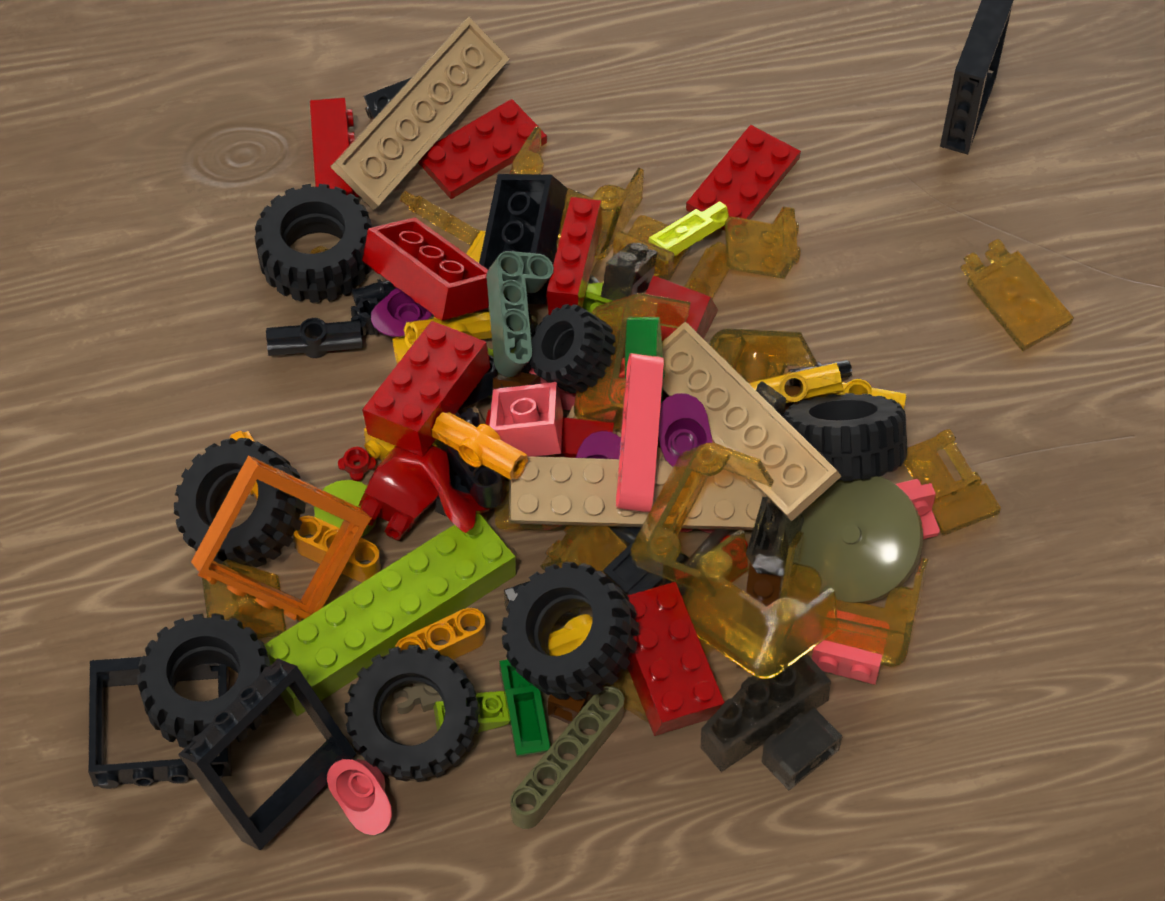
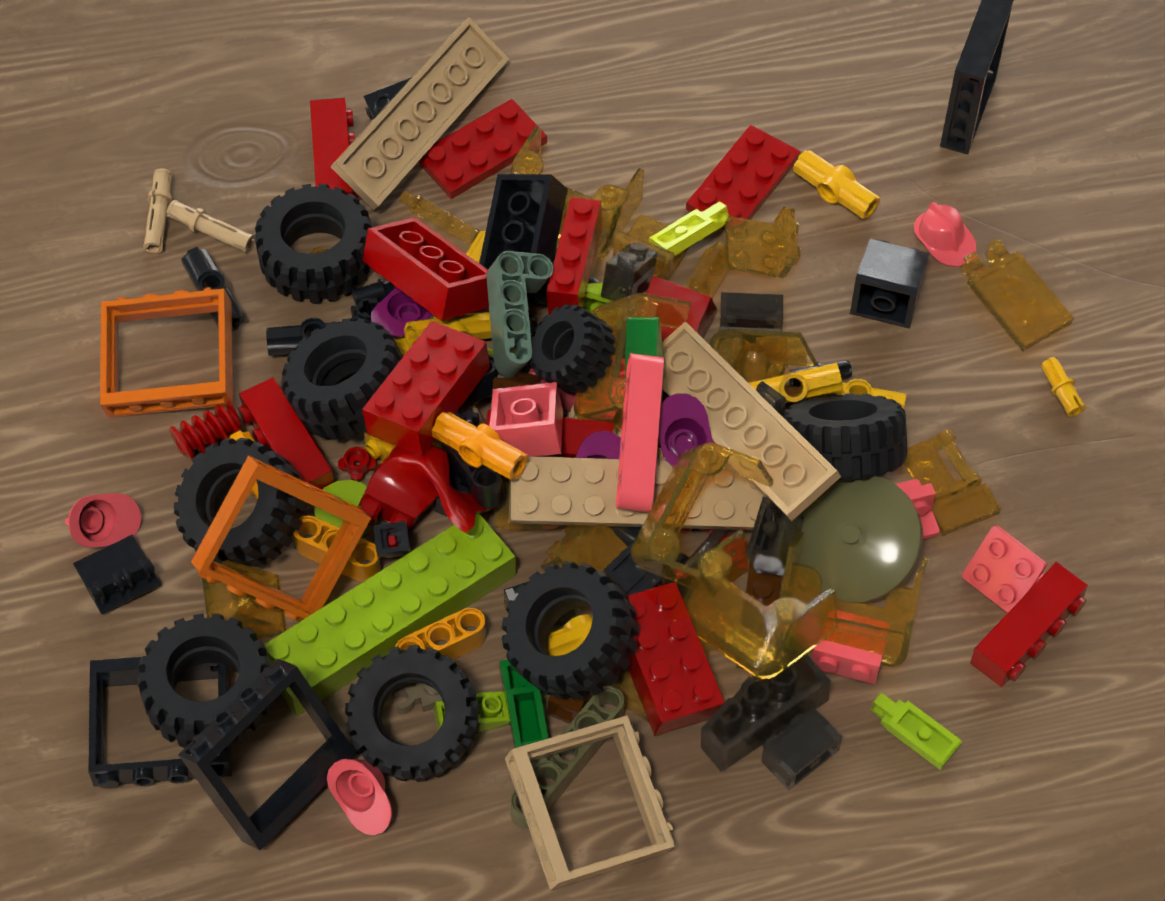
(103, 519): none -> coral piece
(117, 574): none -> black hinge
(159, 200): none -> tan pin
(172, 397): none -> orange window
(199, 221): none -> tan pin
(204, 275): none -> black piece
(206, 430): none -> red piece
(283, 432): none -> red brick
(325, 360): none -> black tyre
(391, 539): none -> black piece
(538, 818): none -> tan window
(751, 311): none -> clear smoke brick
(836, 184): none -> yellow piece
(889, 283): none -> black slope
(916, 730): none -> lime hinge
(944, 234): none -> coral piece
(1003, 569): none -> coral bracket
(1029, 624): none -> red brick
(1063, 387): none -> yellow axle

